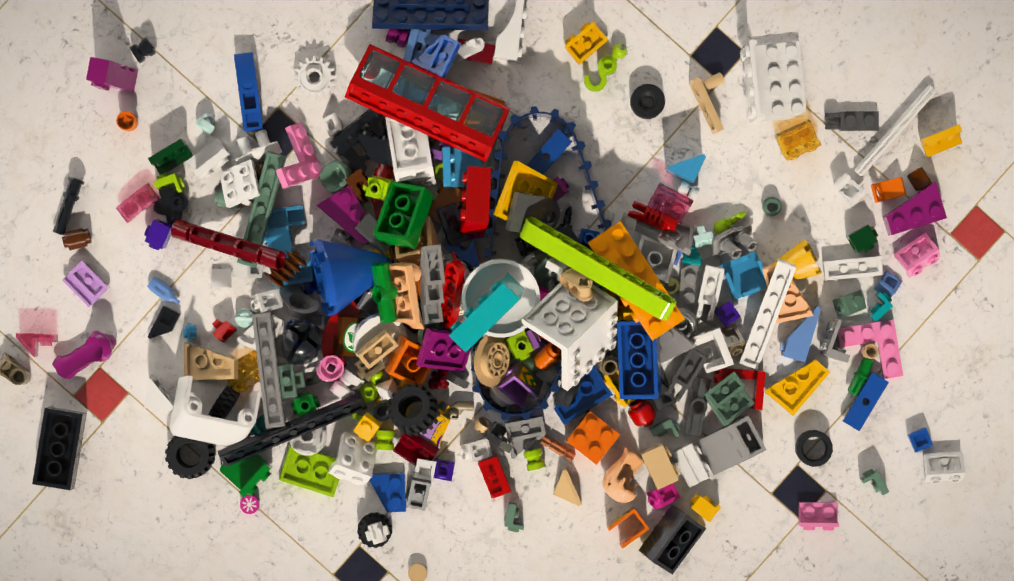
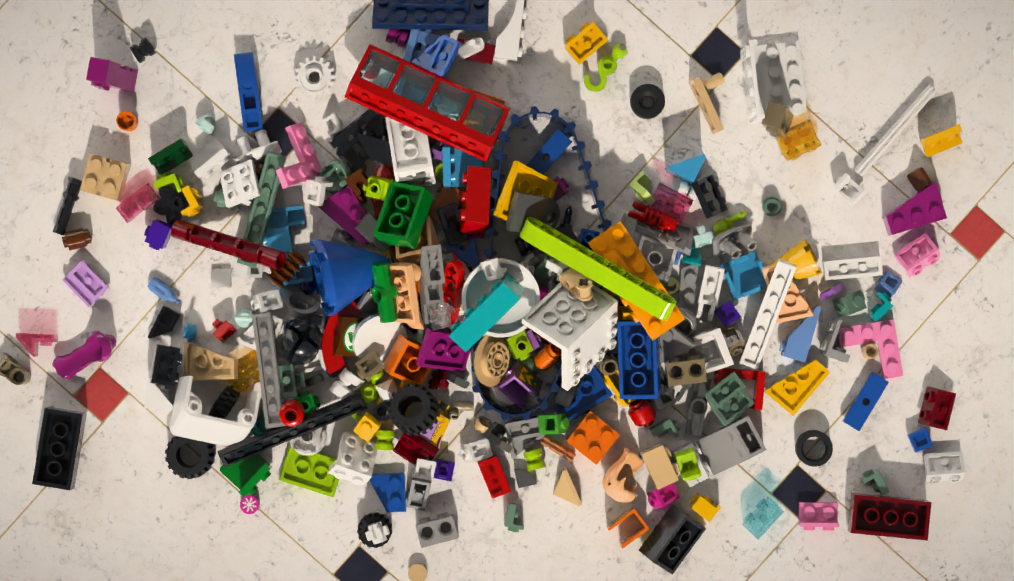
(105, 177): none -> tan piece
(165, 366): none -> black bracket
(193, 197): none -> yellow bracket
(287, 417): none -> red head
(315, 190): none -> white bracket
(329, 368): bright pink wheel -> none
(376, 348): tan slope -> none
(438, 535): none -> light grey brick
(440, 315): none -> clear bracket
(492, 269): none -> white tile
(524, 478): none -> dark grey tile
(553, 423): none -> bright green brick
(639, 186): none -> yellowish green bracket
(686, 376): none -> dark tan brick
(688, 464): none -> lime bracket
(709, 196): none -> black plate
(762, 518): none -> clear light blue brick
(777, 120): none -> dark tan brick
(832, 291): none -> medium lavender tile
(854, 121): dark grey hinge -> none
(860, 376): green axle -> none
(863, 239): dark green brick -> none
(888, 189): orange bracket -> none
(889, 516): none -> dark red brick
(936, 408): none -> dark red bracket

